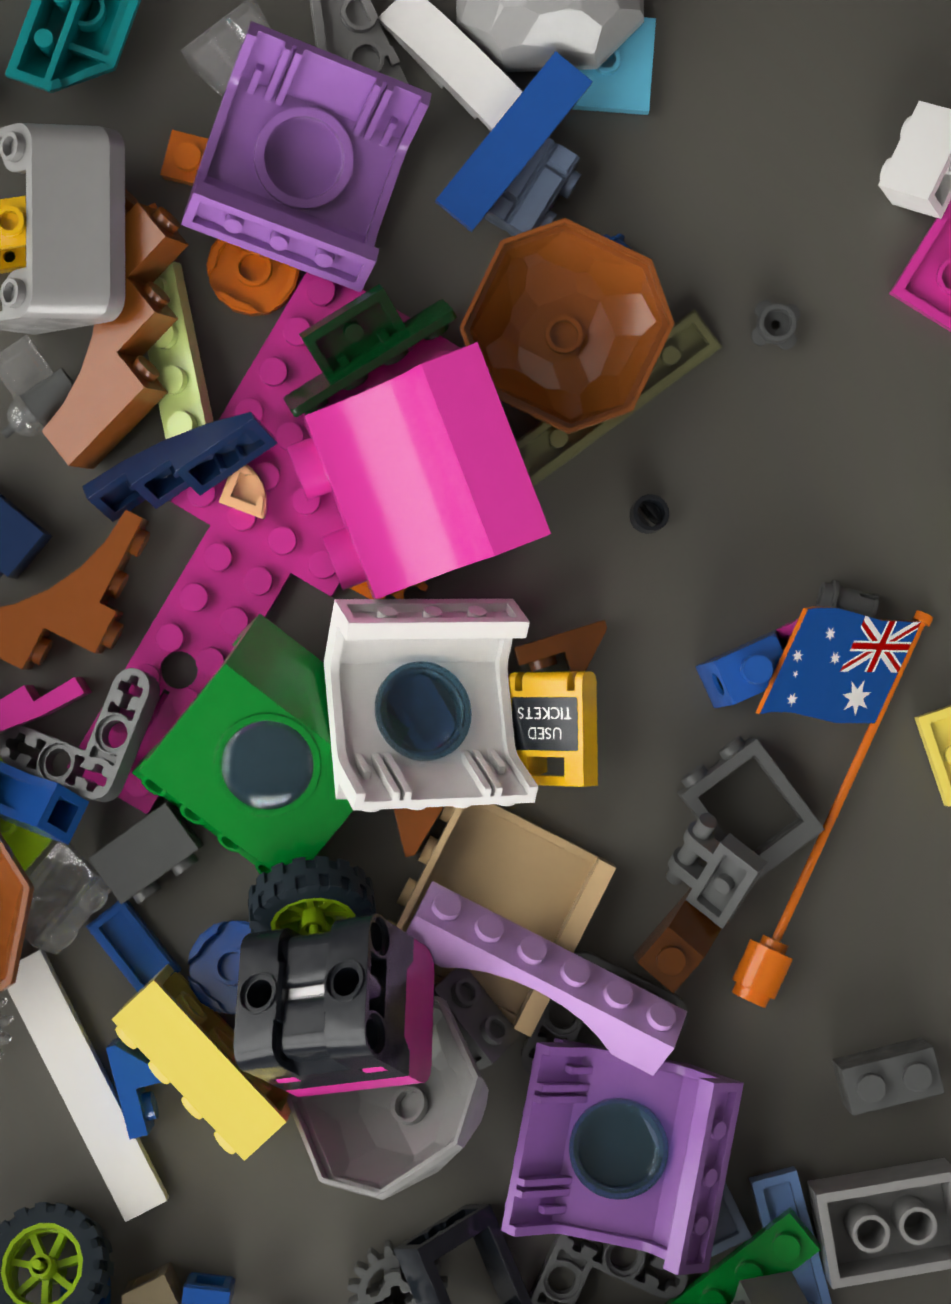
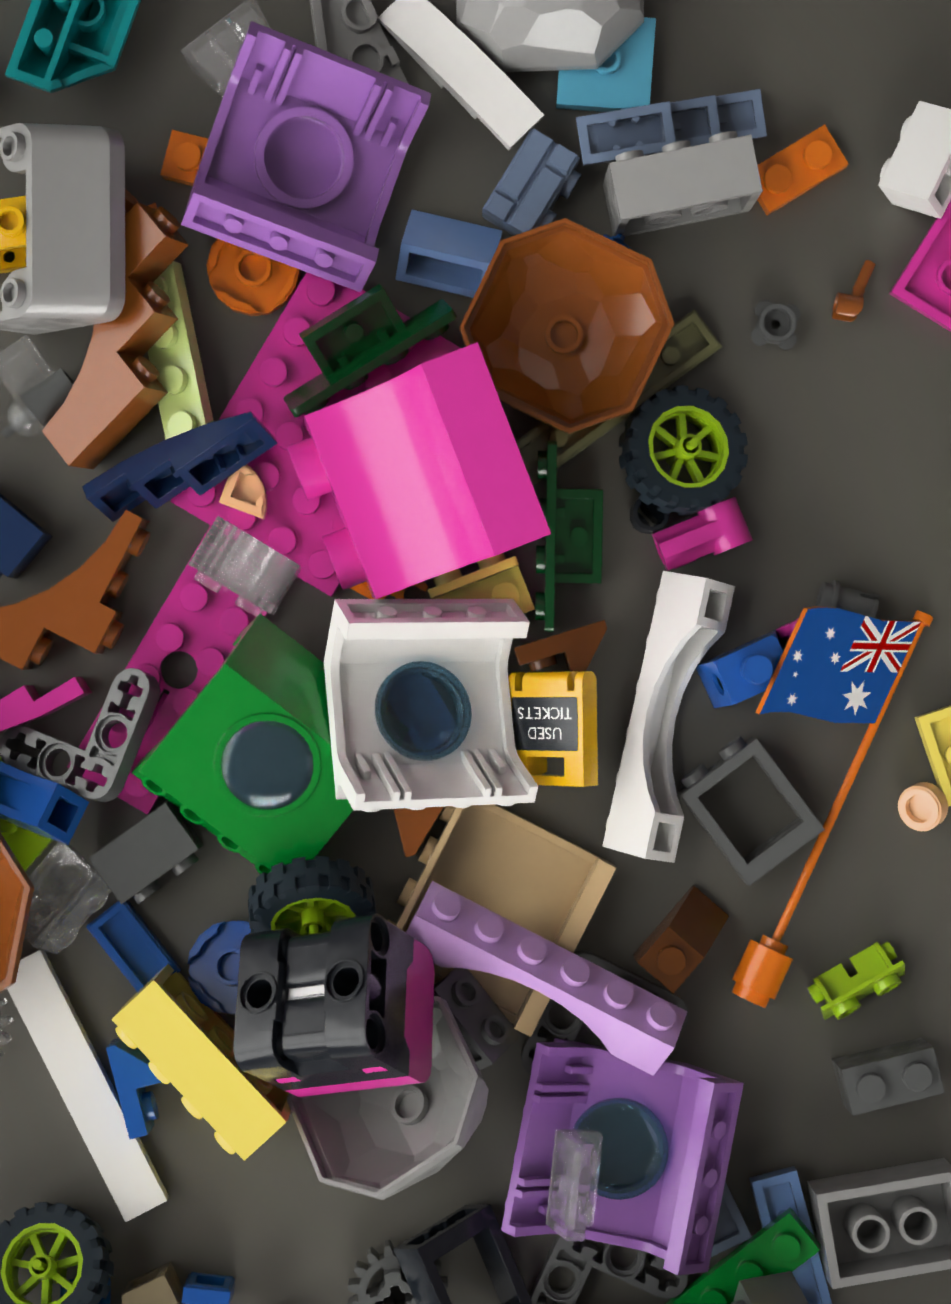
(245, 567): none -> clear brick
(445, 253): none -> medium blue brick
(495, 580): none -> light yellow bracket
(513, 141): blue tile -> none
(574, 1182): none -> clear bracket
(575, 539): none -> dark green bracket
(645, 804): none -> white arch
(659, 124): none -> sand blue slope
(682, 184): none -> light grey brick
(711, 531): none -> dark pink piece
(714, 422): none -> black wheel
(727, 877): dark grey plate -> none
(799, 169): none -> orange plate
(848, 306): none -> dark orange hand
(874, 975): none -> lime hinge
(922, 806): none -> light nougat tile

